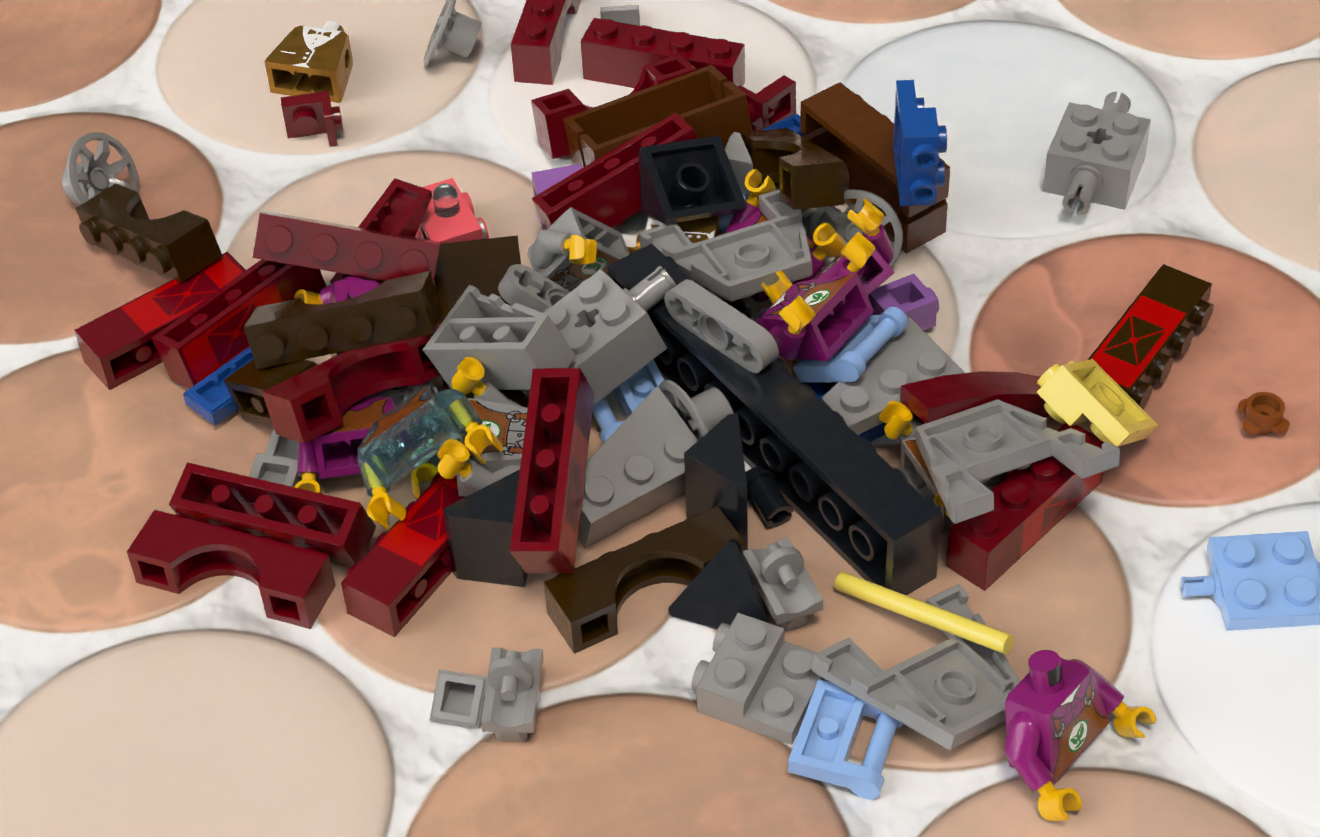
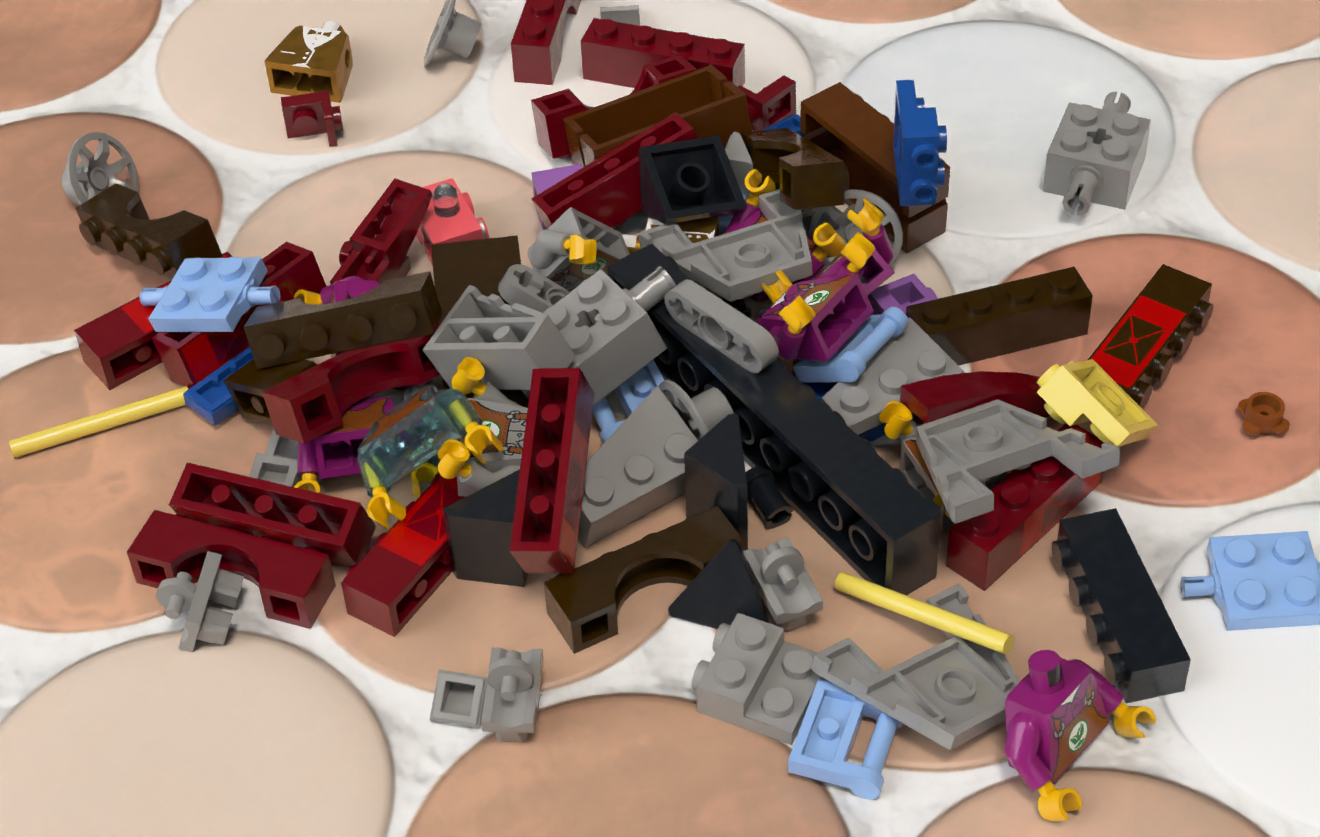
(97, 422): none -> light yellow bar
(182, 596): none -> light grey hips
(209, 295): none -> light blue plate
(342, 248): dark red brick -> none
(1007, 316): none -> dark brown brick
(1121, 606): none -> black brick

